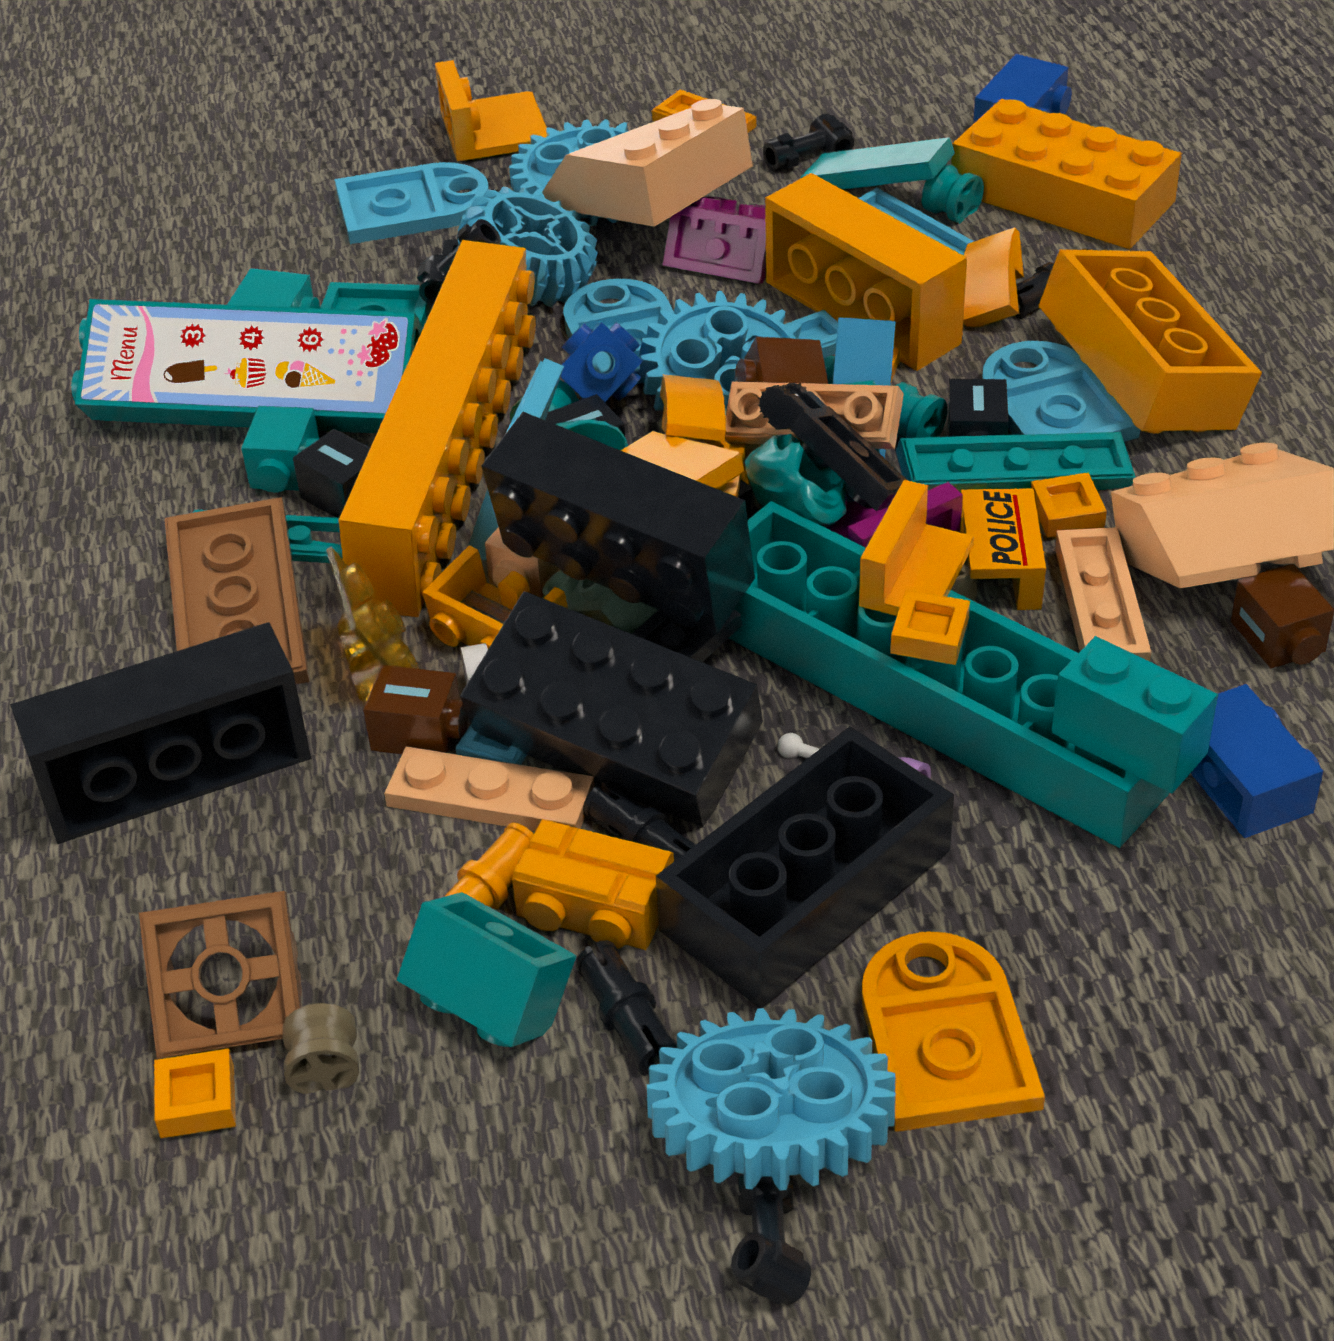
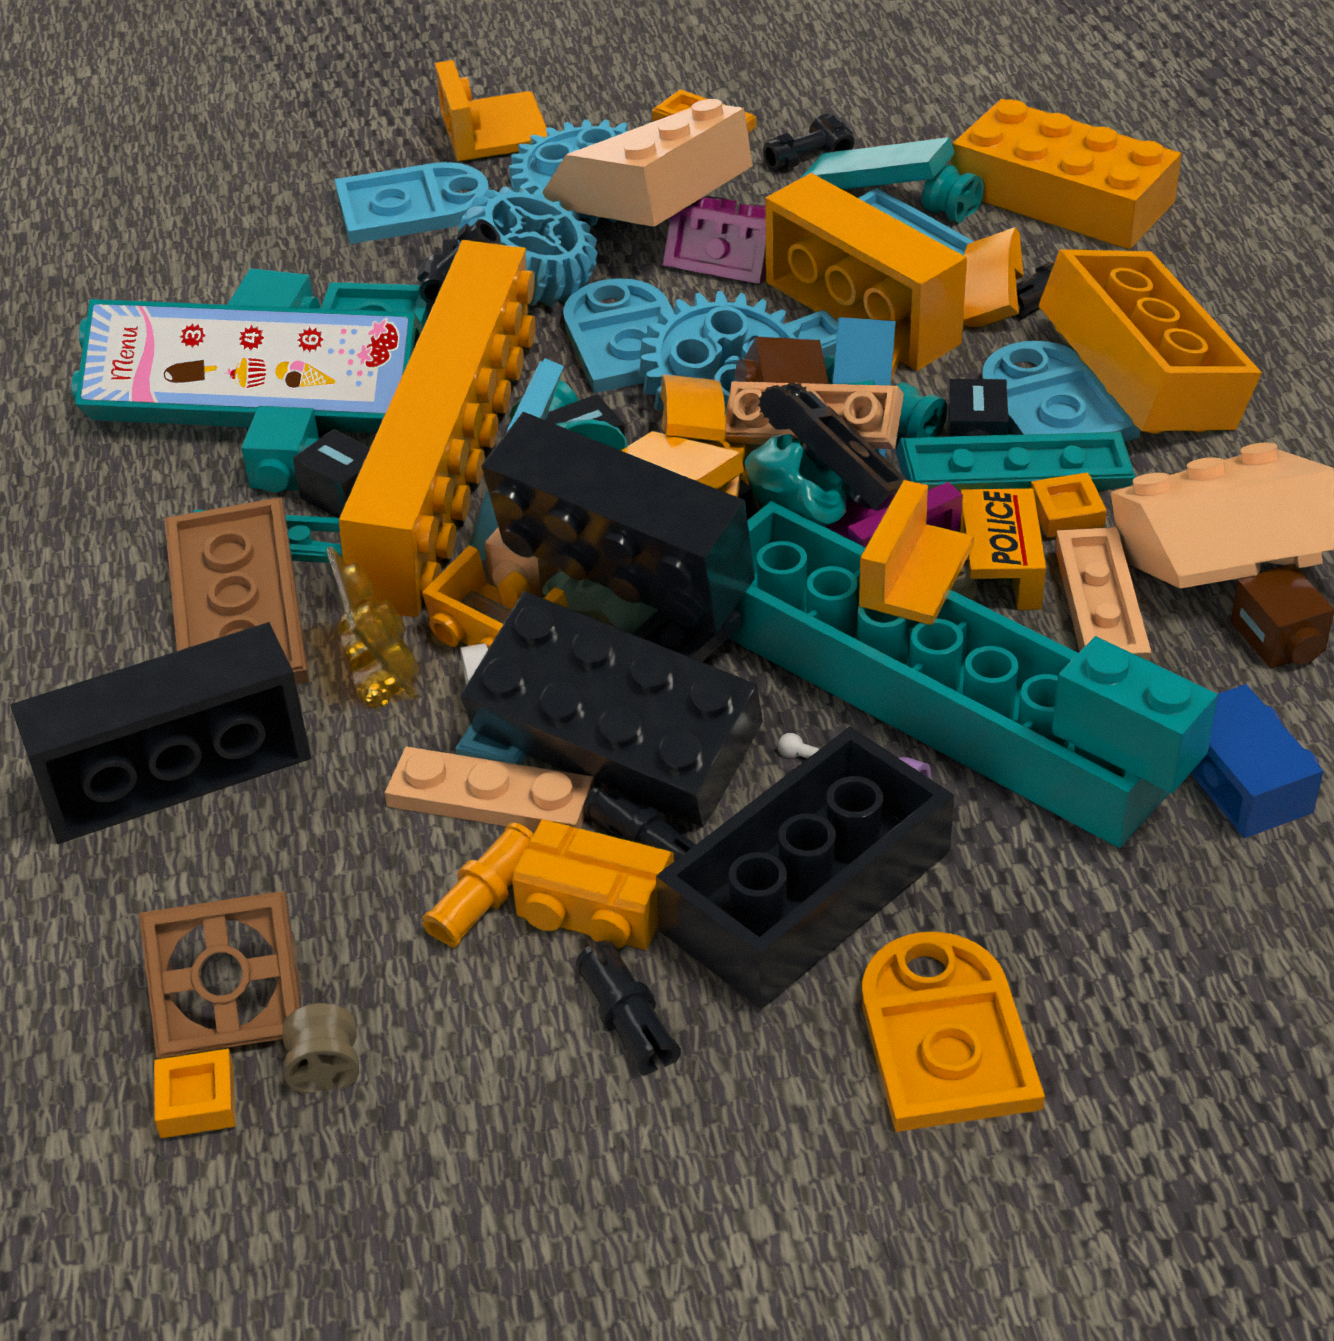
(414, 710): reddish brown brick -> none
(485, 969): teal brick -> none
(578, 365): blue brick -> none
(762, 1257): black bar -> none
(771, 1098): medium azure gear -> none
(930, 627): light orange plate -> none
(1029, 80): blue brick -> none

